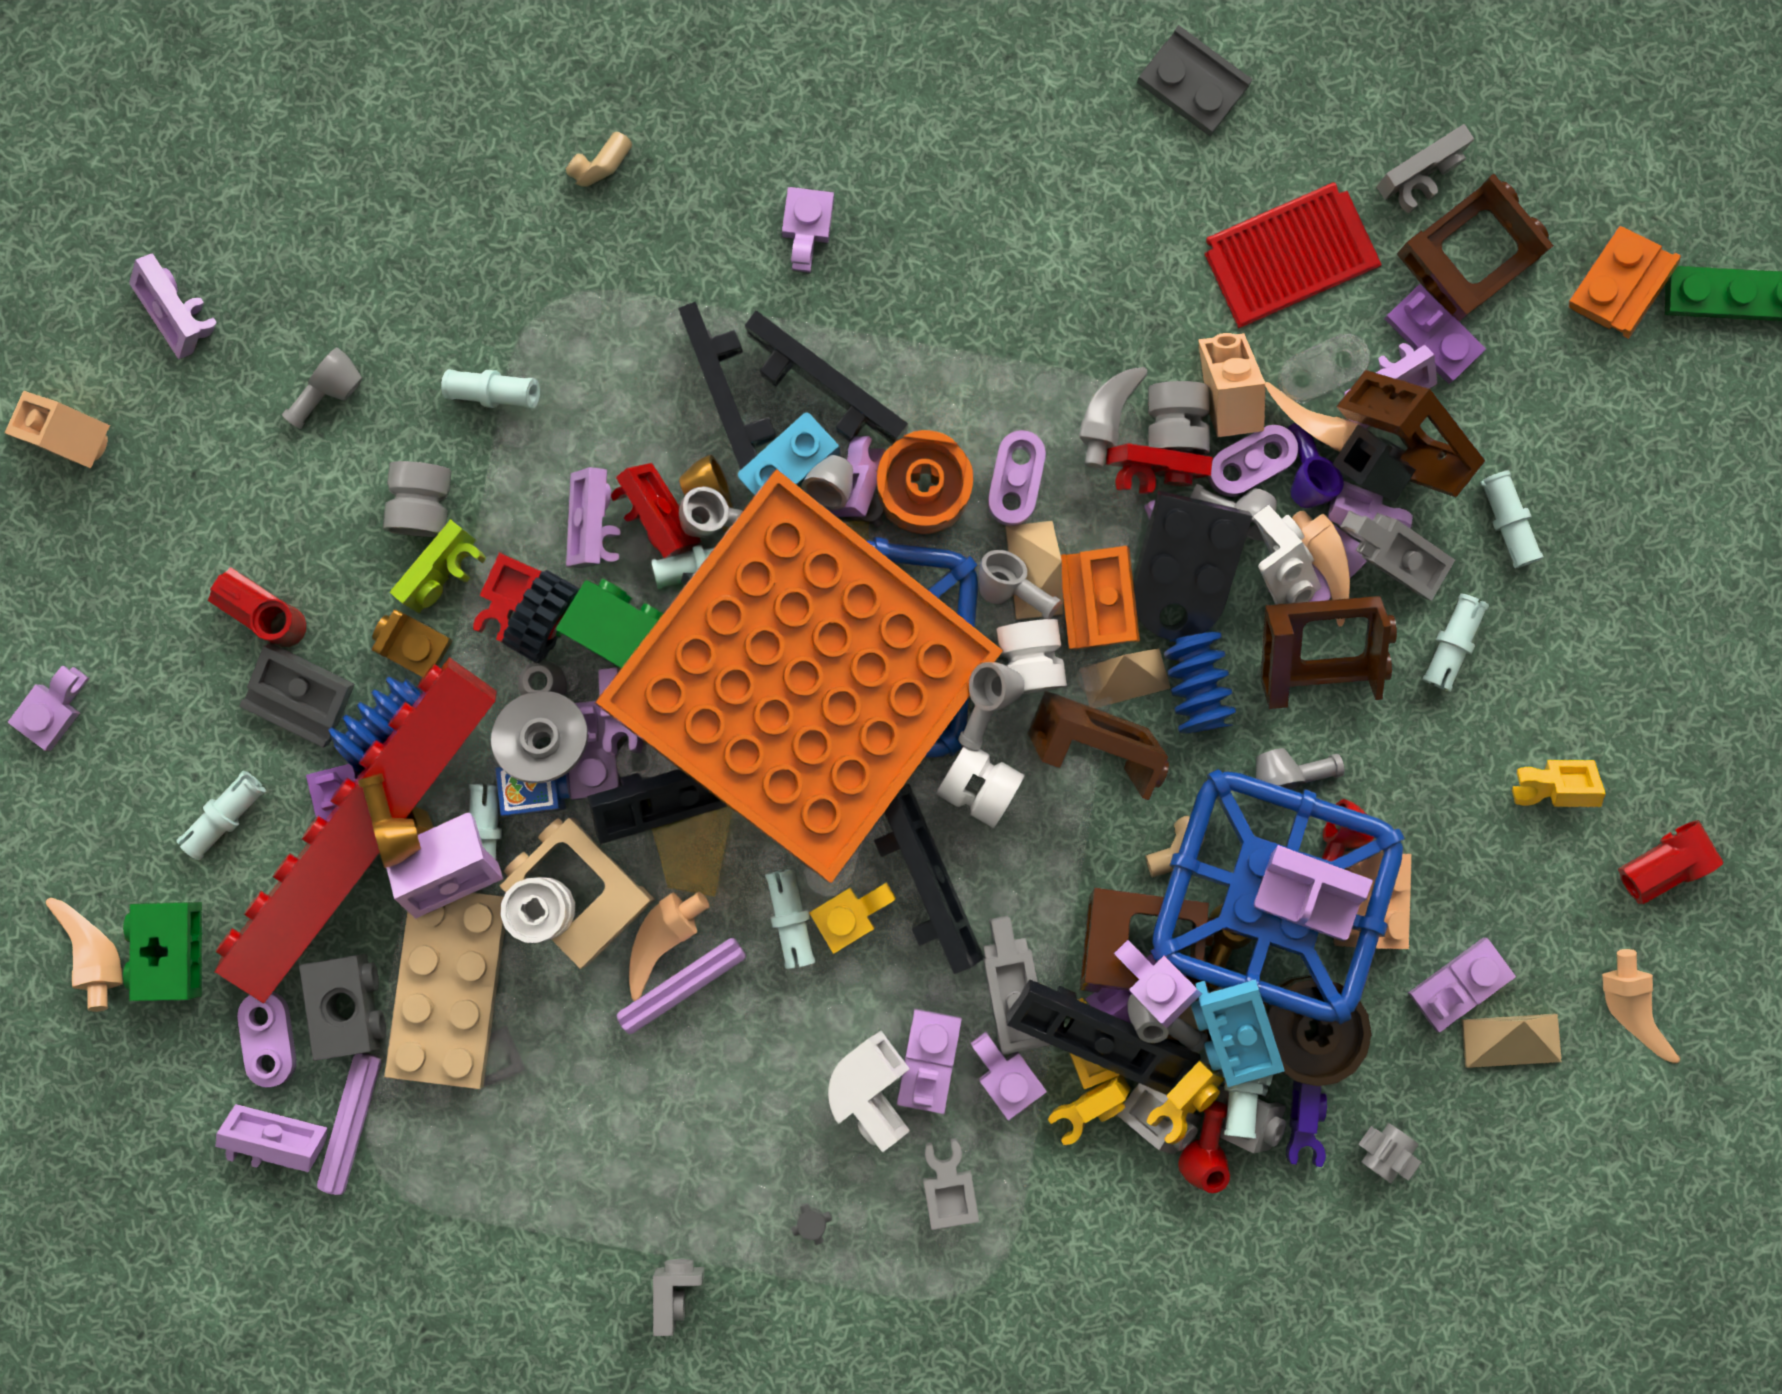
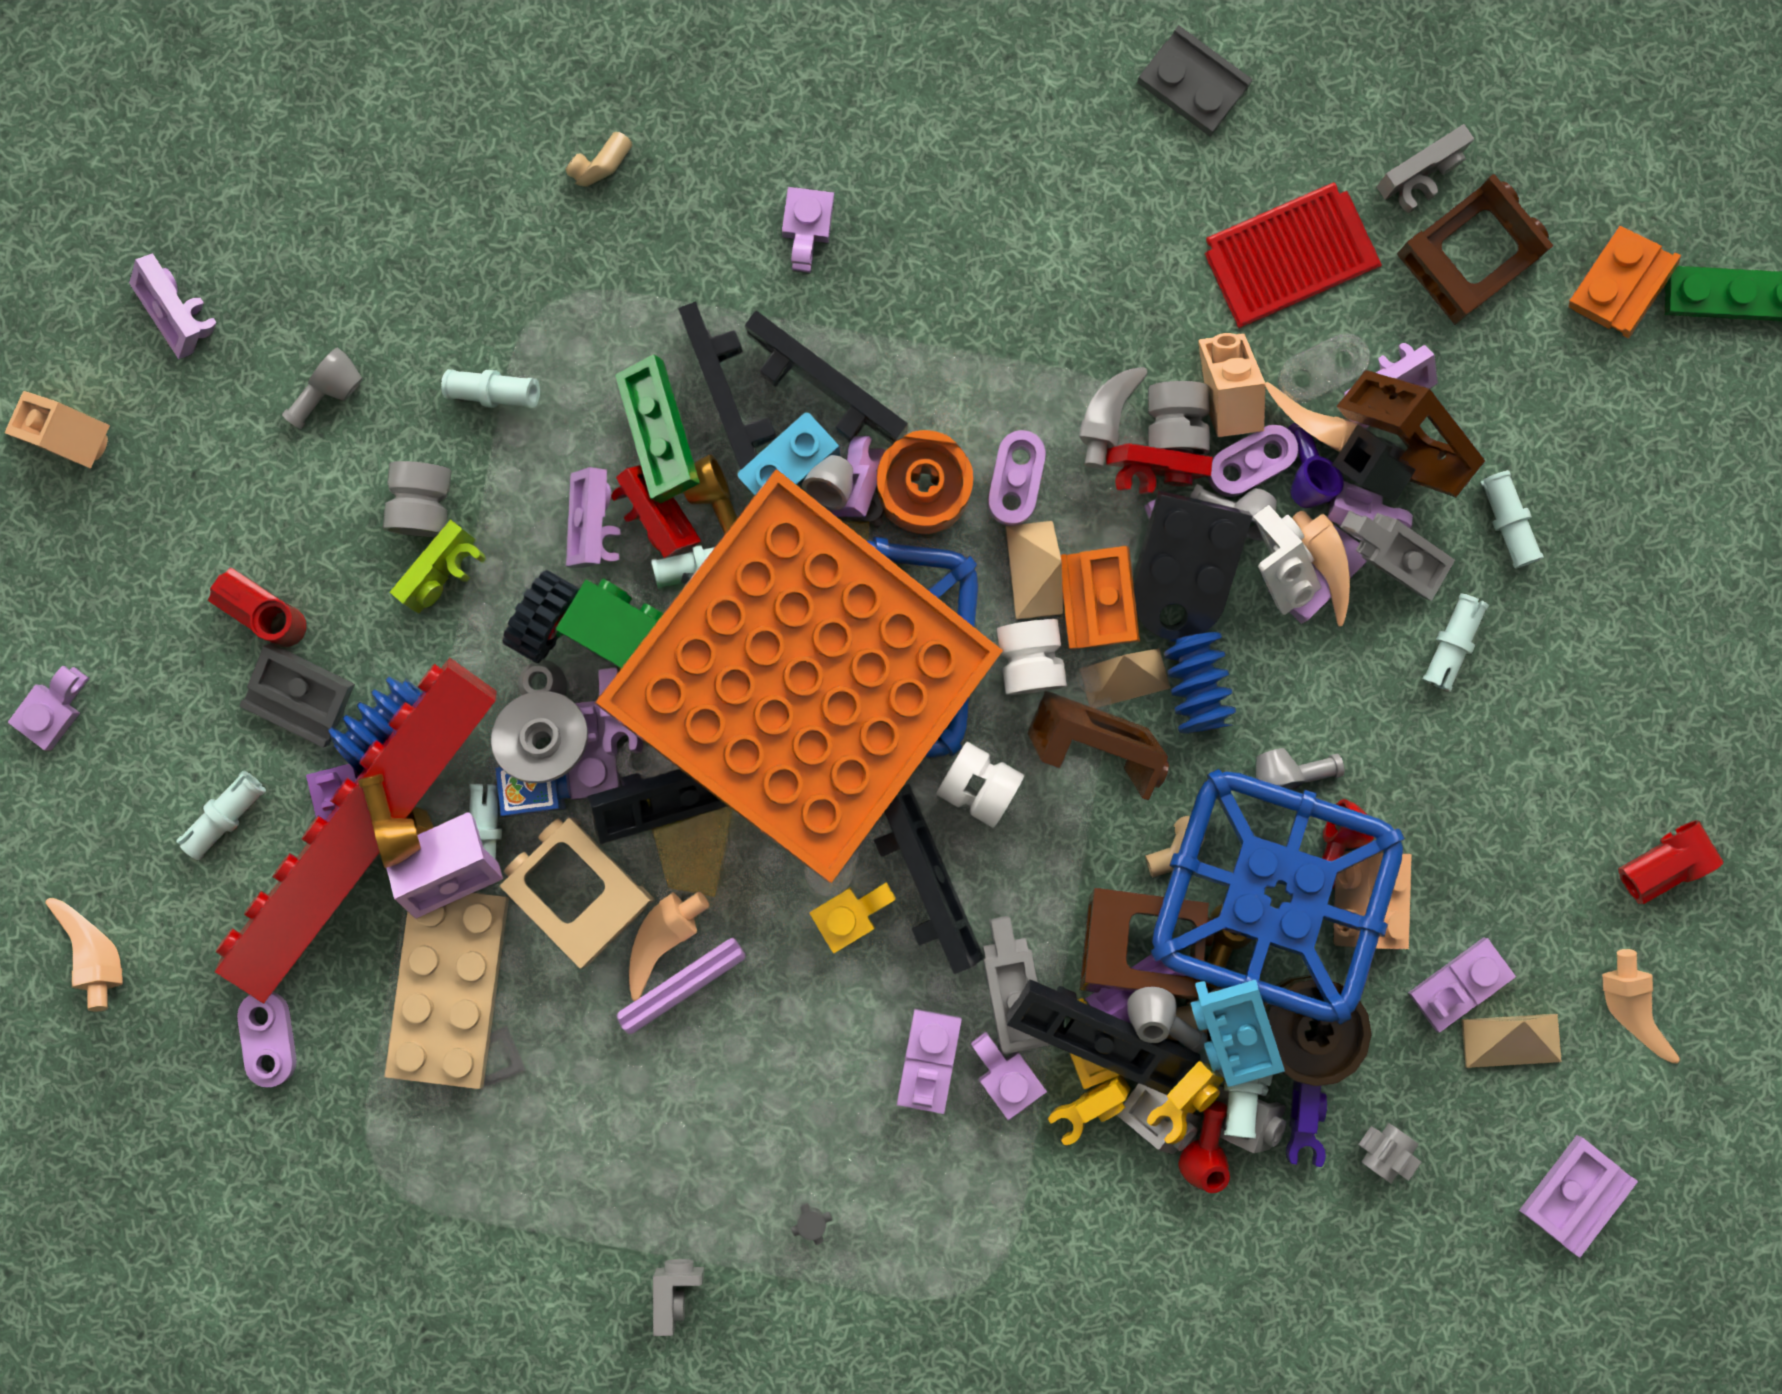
(170, 926): green brick -> none
(270, 1138): lavender plate -> none
(328, 1030): dark grey brick -> none
(349, 1123): lavender axle -> none
(409, 642): pearl gold bracket -> none
(504, 589): red plate -> none
(537, 909): white wheel -> none
(657, 429): none -> plate
(710, 508): light grey bar -> none
(790, 918): light aqua pin -> none
(858, 1087): white brick -> none
(950, 1193): light grey plate -> none
(991, 689): light grey bar -> none
(1005, 574): light grey bar -> none
(1159, 986): lavender plate -> none
(1283, 643): reddish brown window -> none
(1311, 893): lavender panel -> none
(1426, 322): medium lavender plate -> none
(1565, 781): yellow plate -> none
(1578, 1196): none -> lavender plate

